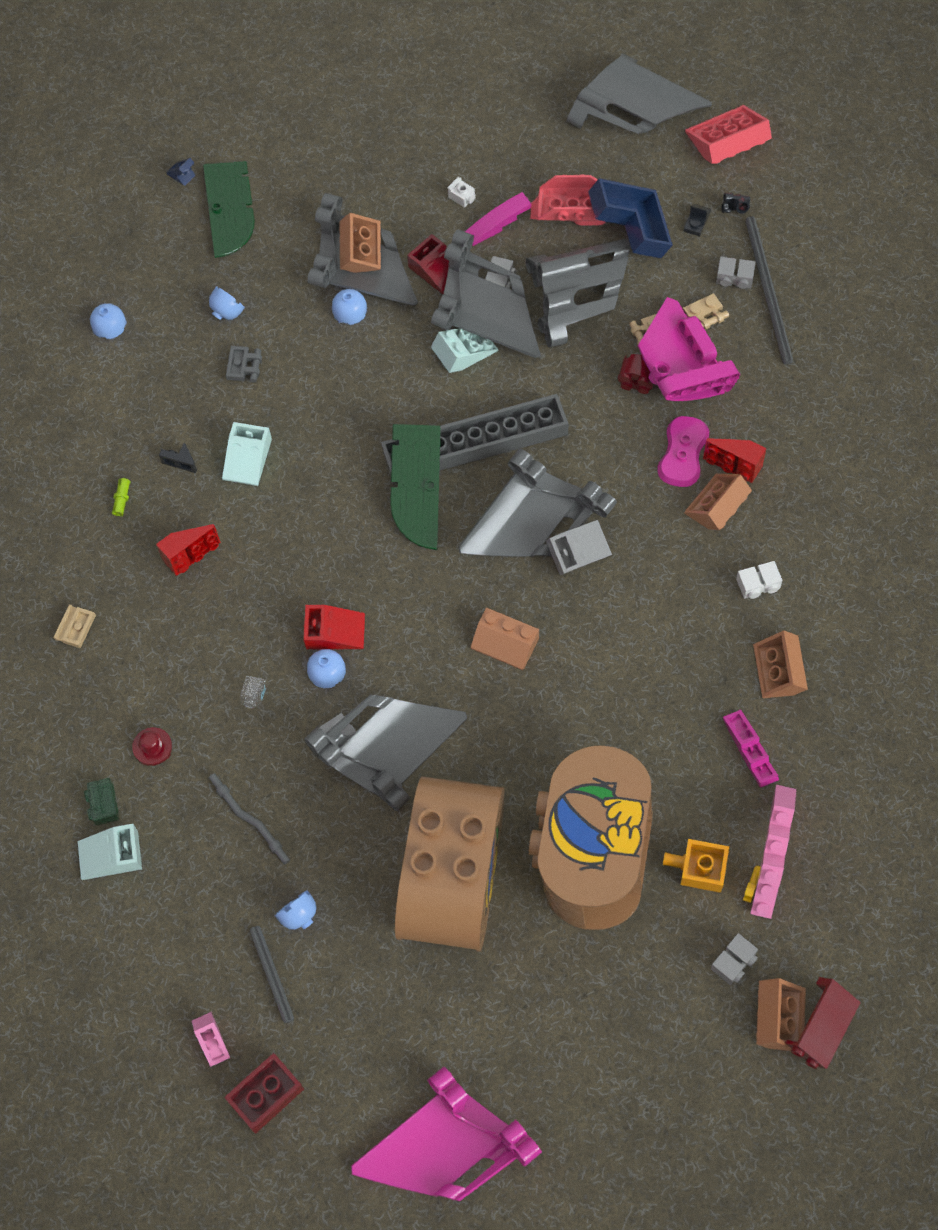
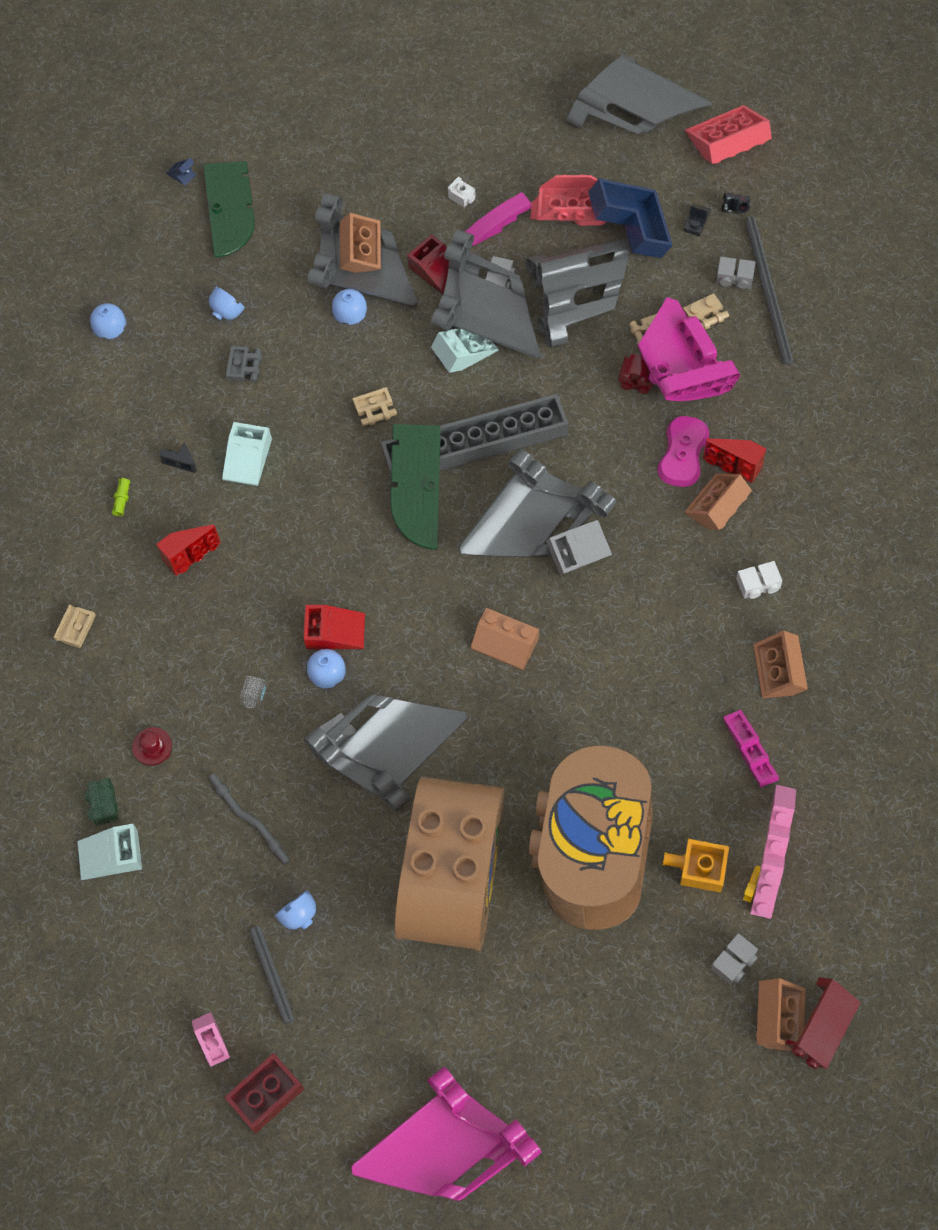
(372, 402): none -> tan plate

